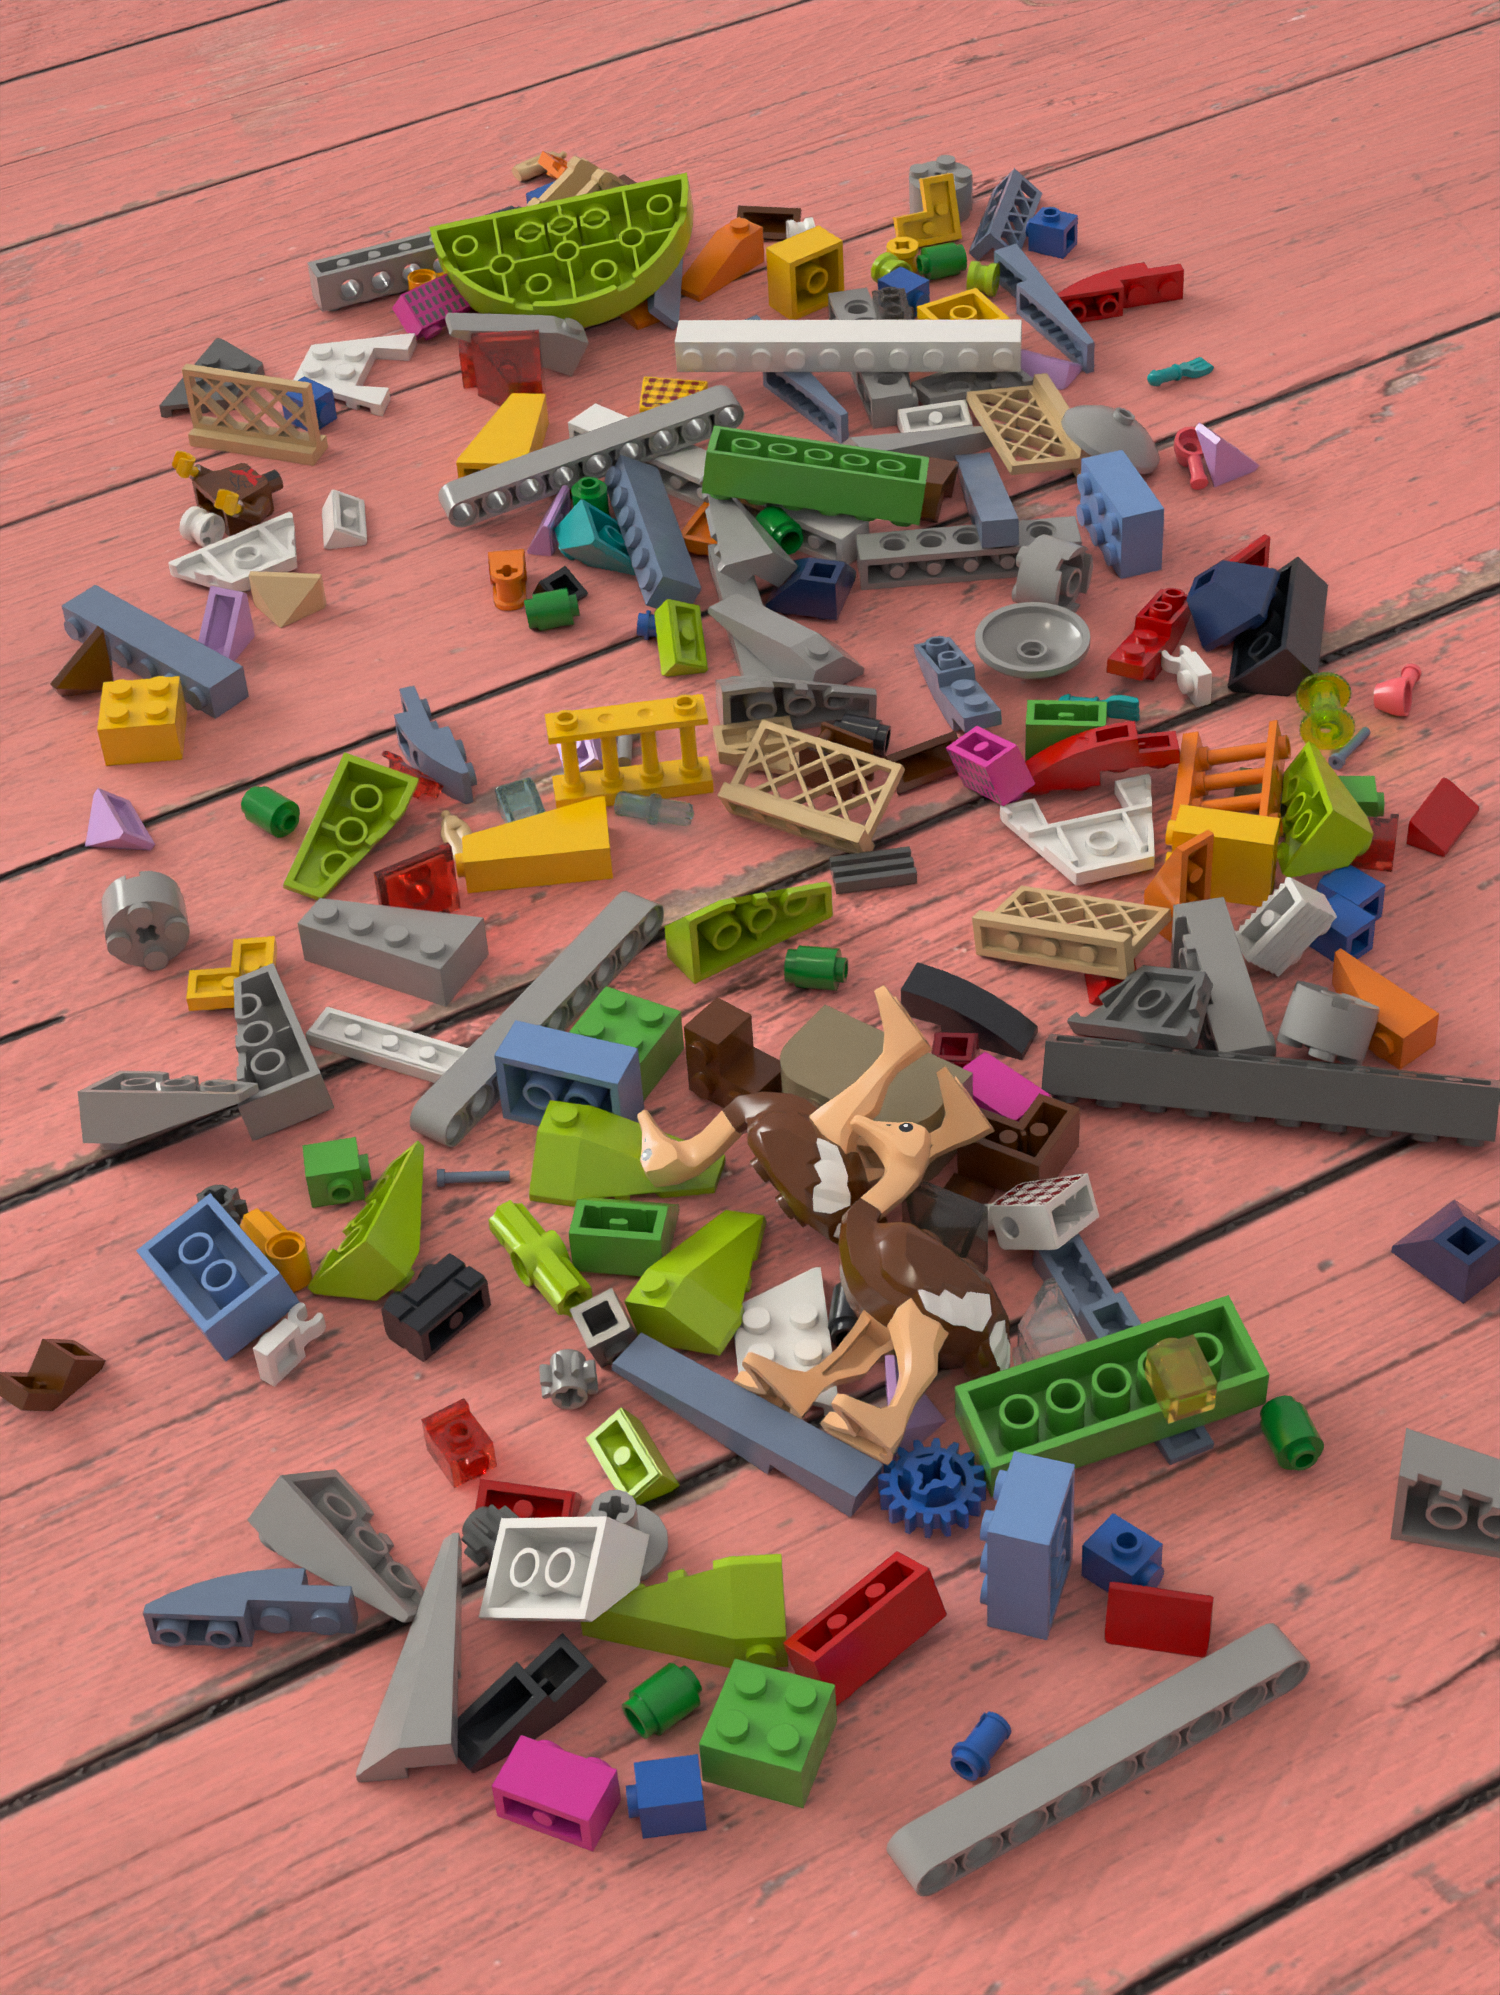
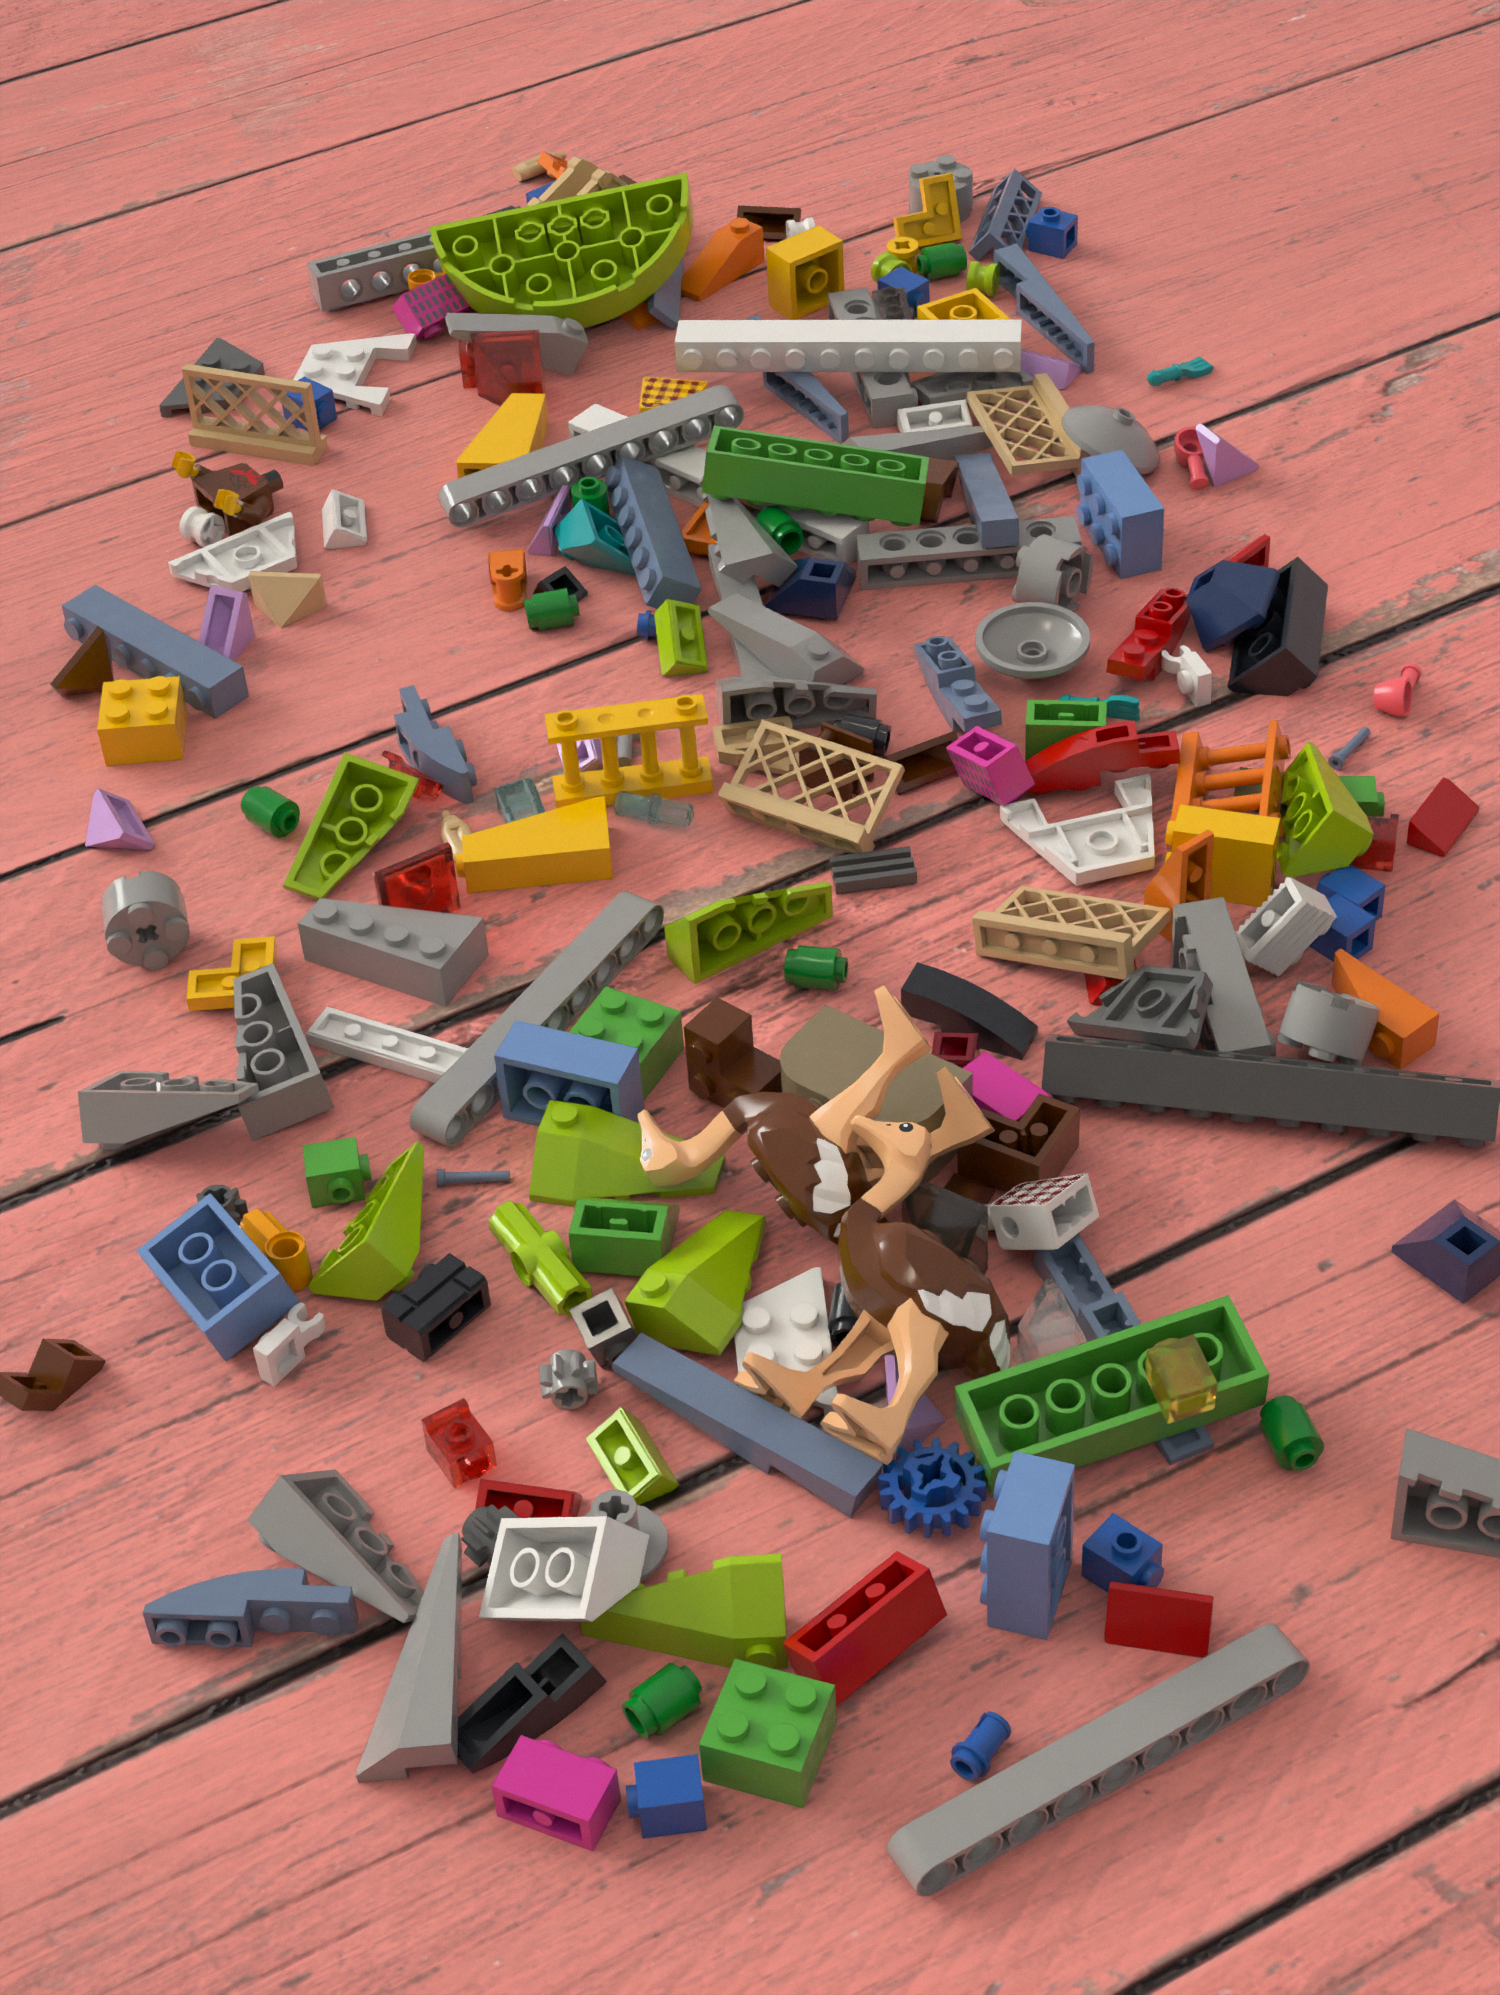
(1122, 287): red slope -> none
(1324, 700): clear neon green hose -> none

